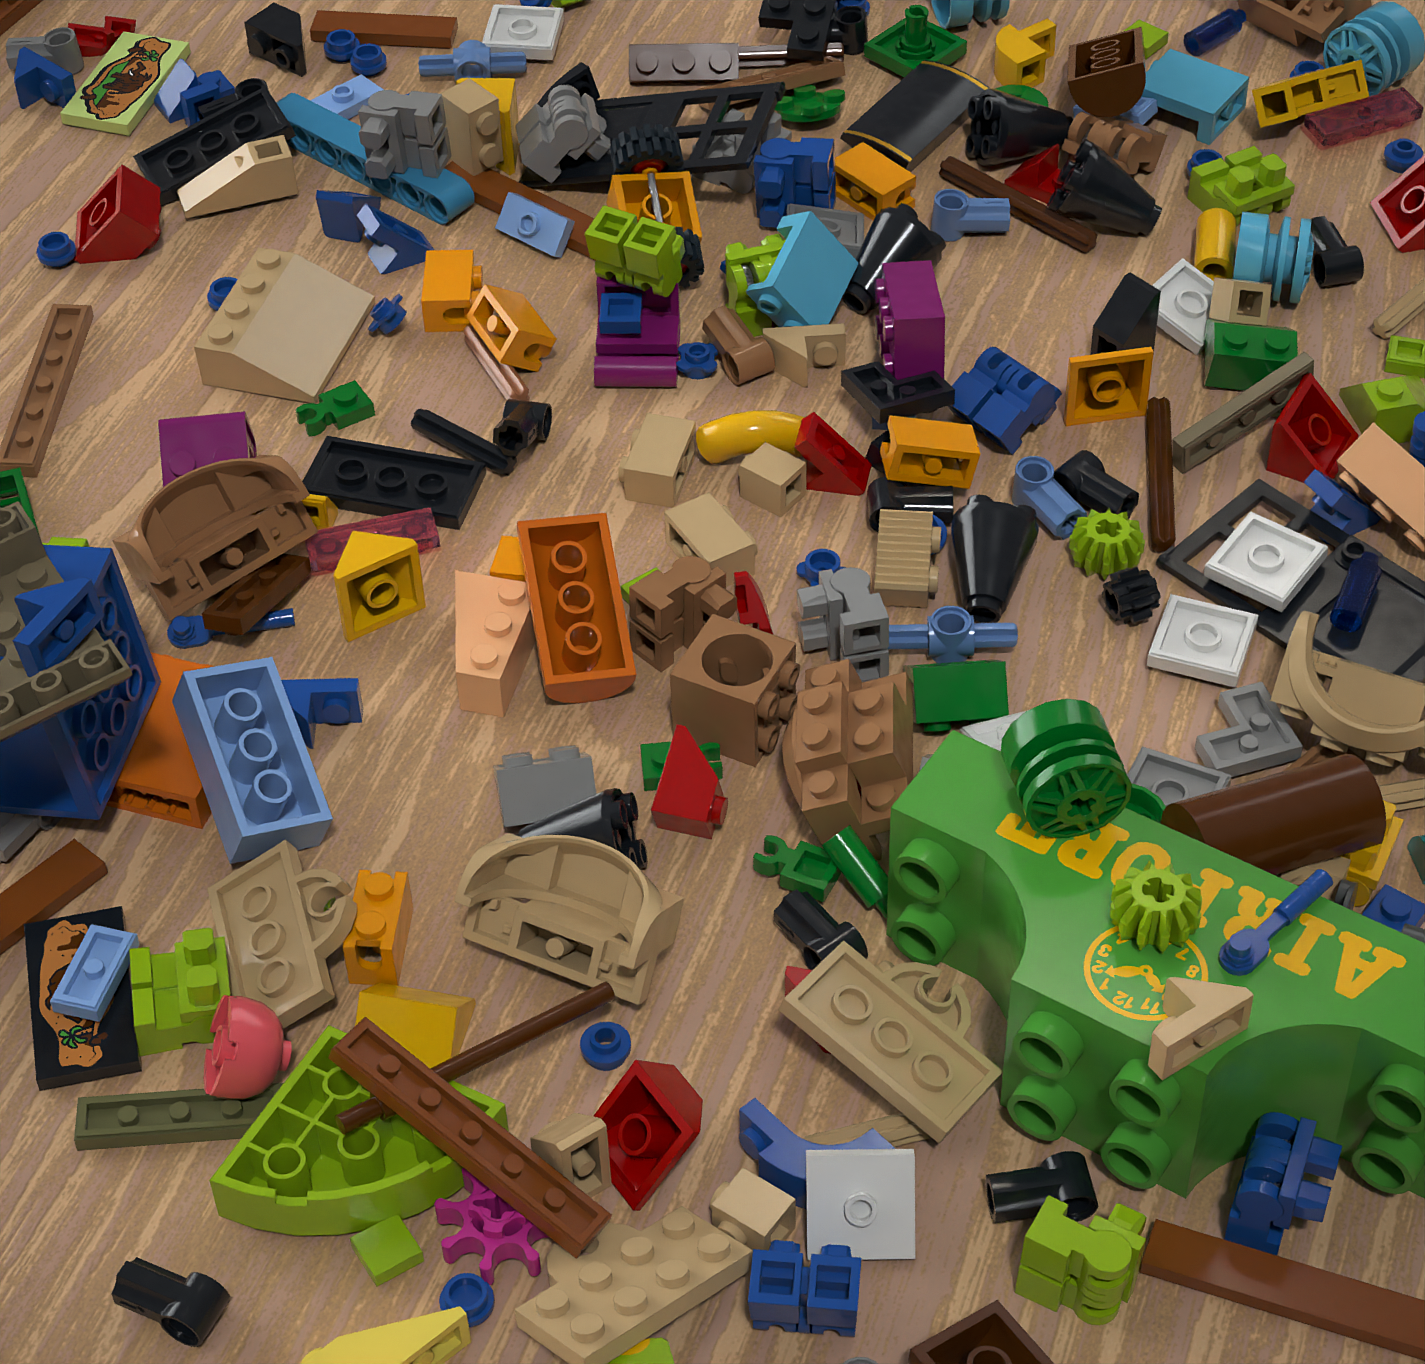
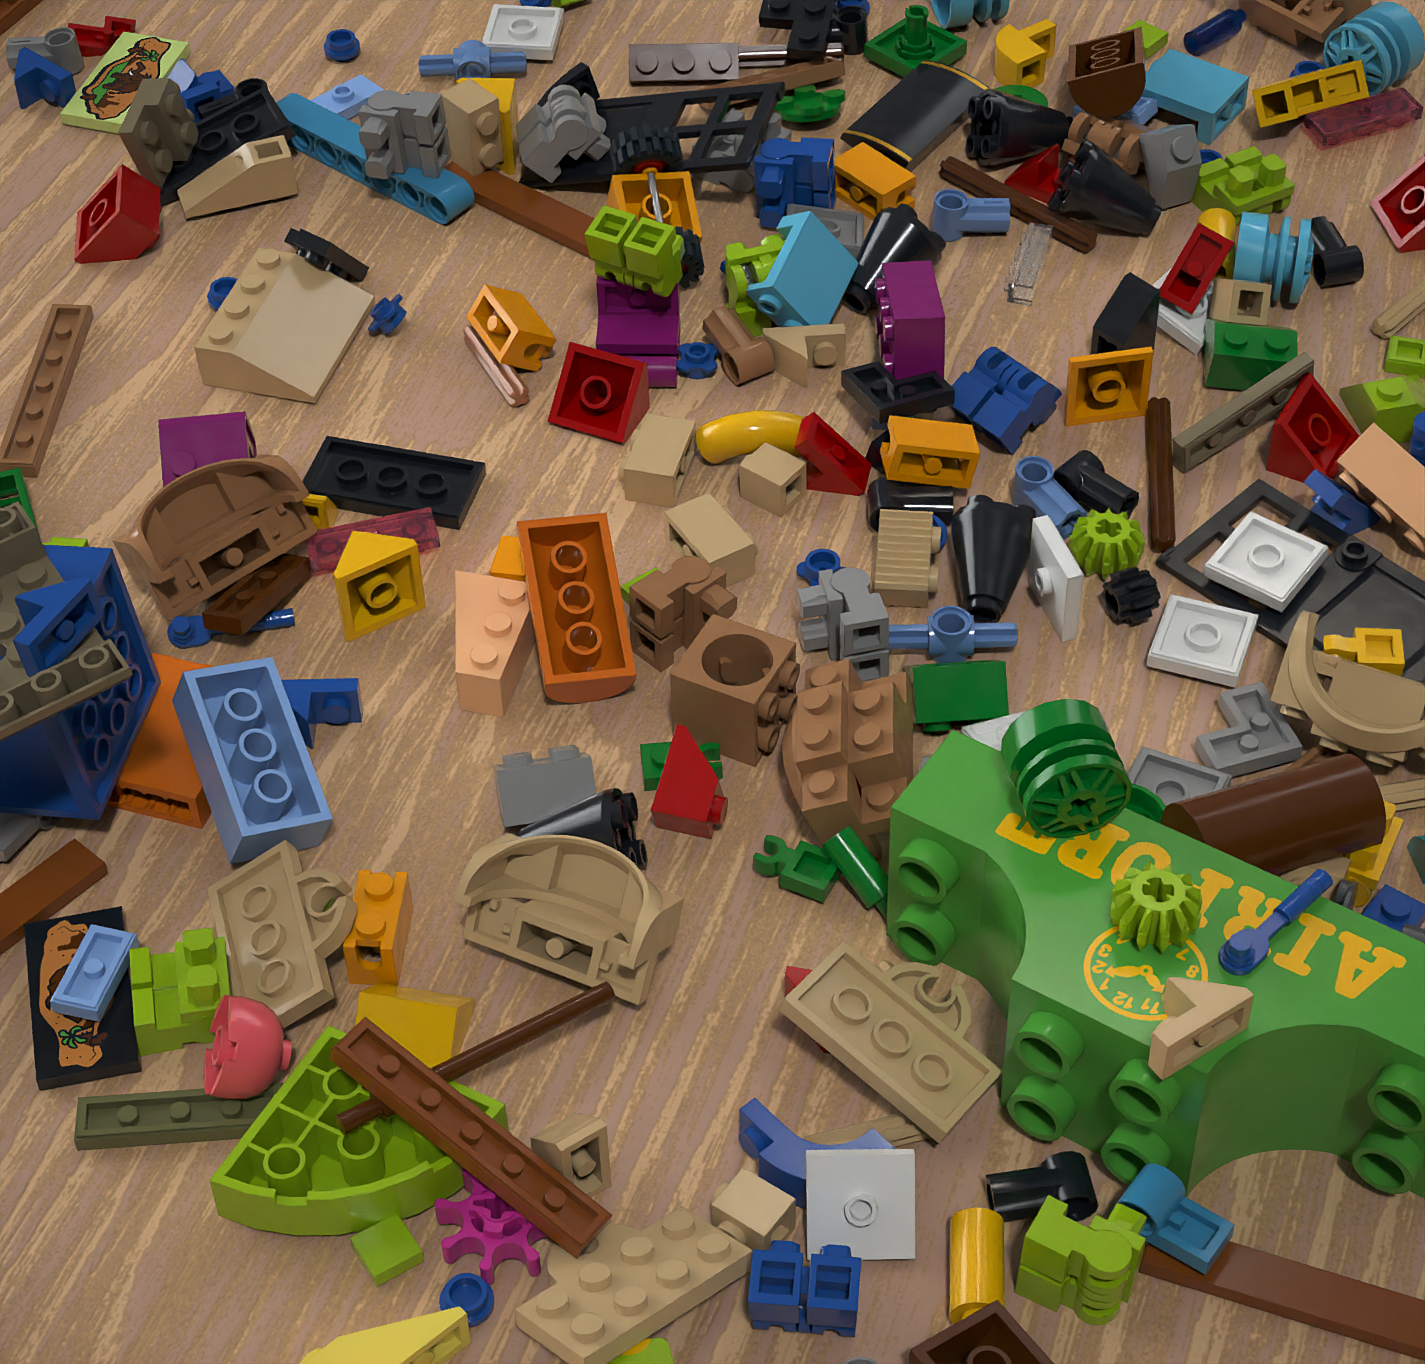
(55, 249): blue plate -> none
(158, 129): none -> dark tan plate
(180, 1304): black piece -> none
(278, 38): black slope -> none
(325, 254): none -> black plate
(338, 406): green plate -> none
(339, 213): blue slope -> none
(368, 59): blue plate -> none
(387, 28): dark orange tile -> none
(394, 241): blue slope -> none
(449, 289): light orange brick -> none
(462, 441): black axle -> none
(521, 425): black piece -> none
(535, 224): light blue plate -> none
(600, 393): none -> red slope
(606, 1056): blue plate -> none
(620, 313): blue plate -> none
(649, 1127): red slope -> none
(751, 603): red slope -> none
(814, 928): black piece -> none
(976, 1261): none -> yellow brick
(1029, 264): none -> clear piece
(1055, 578): none -> white plate
(1171, 163): none -> light grey slope
(1174, 1220): none -> dark azure plate
(1195, 268): none -> red slope
(1274, 1184): blue hips -> none
(1356, 593): clear blue cylinder -> none
(1369, 647): none -> yellow plate
(1402, 154): blue plate -> none

